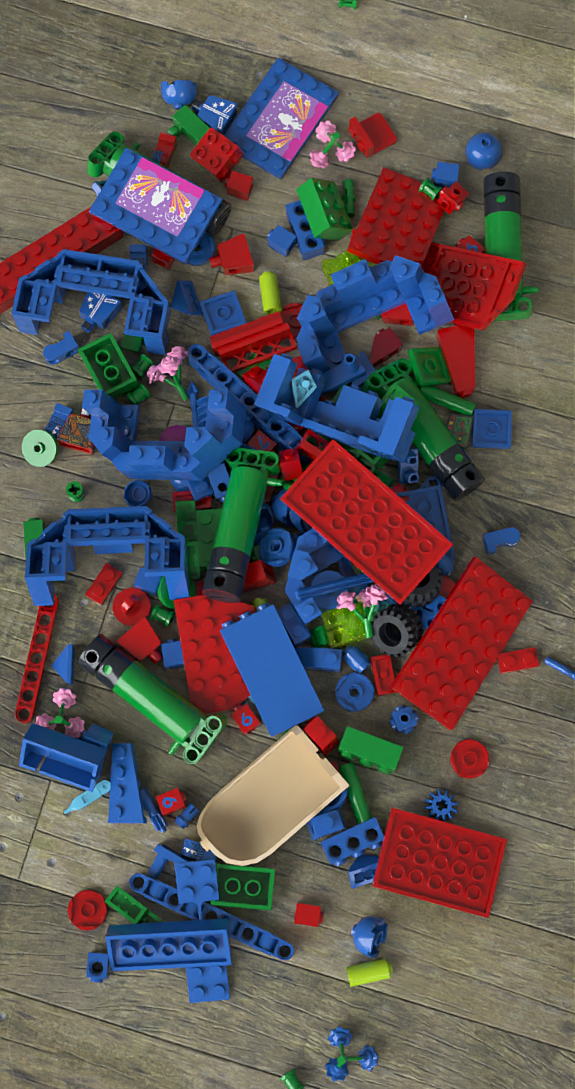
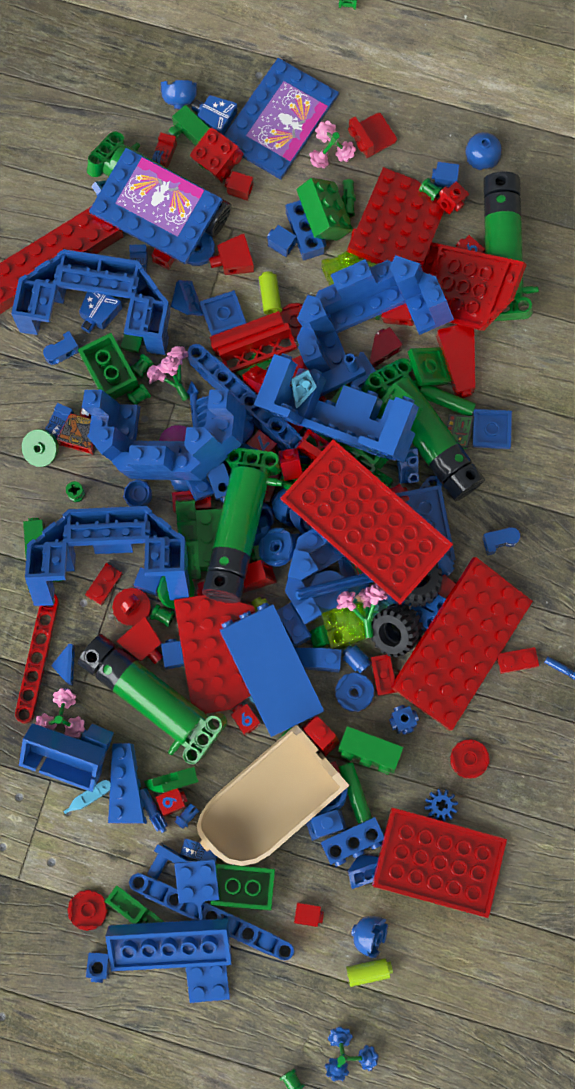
(172, 780): none -> green slope

